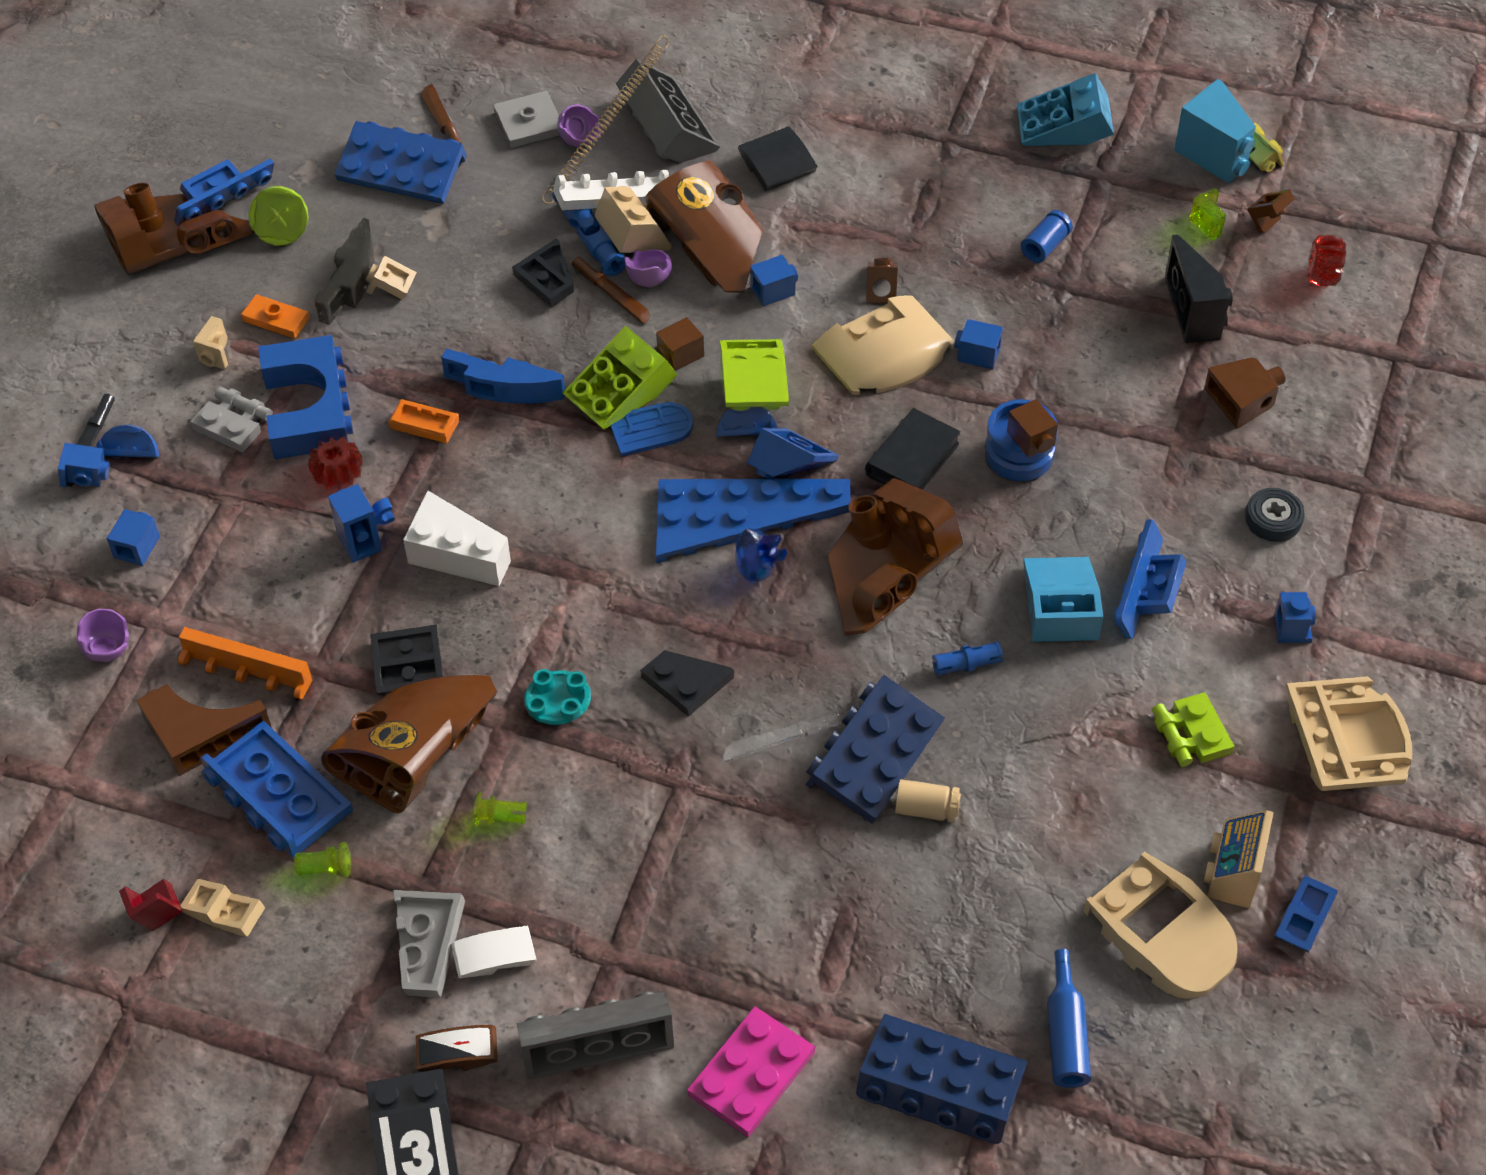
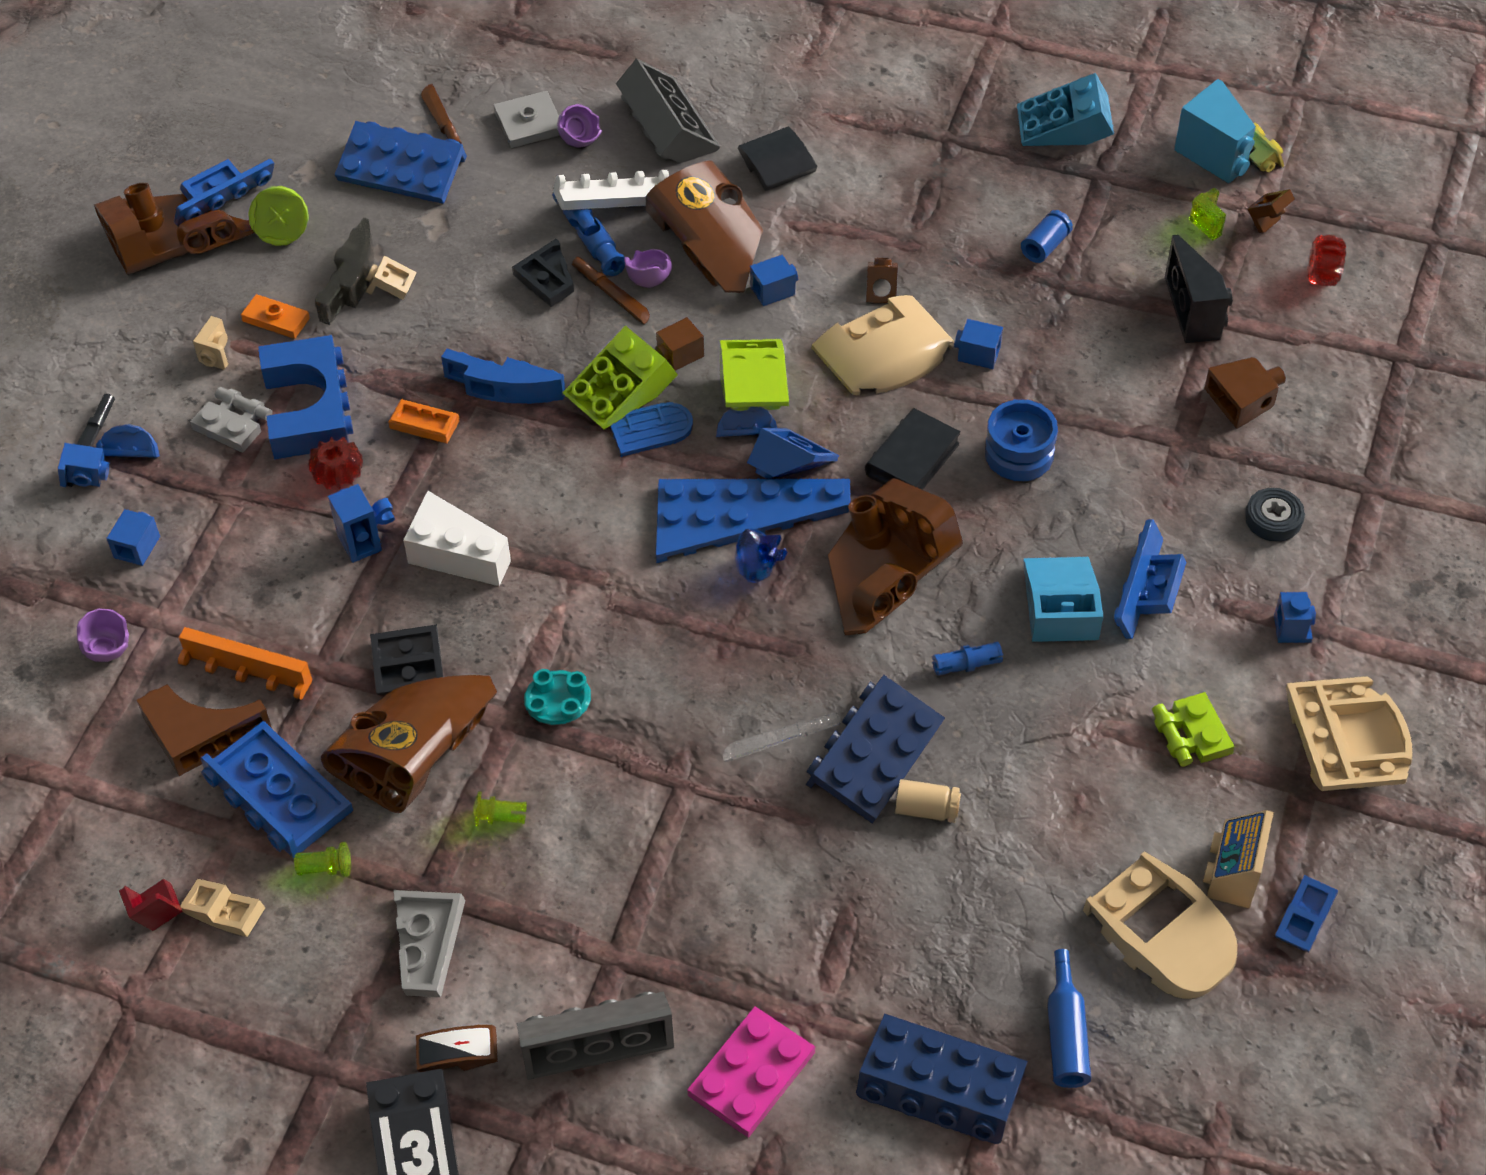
(492, 951): white slope -> none
(610, 112): tan piece -> none
(629, 221): tan slope -> none
(685, 679): black wing -> none
(1032, 428): reddish brown brick -> none

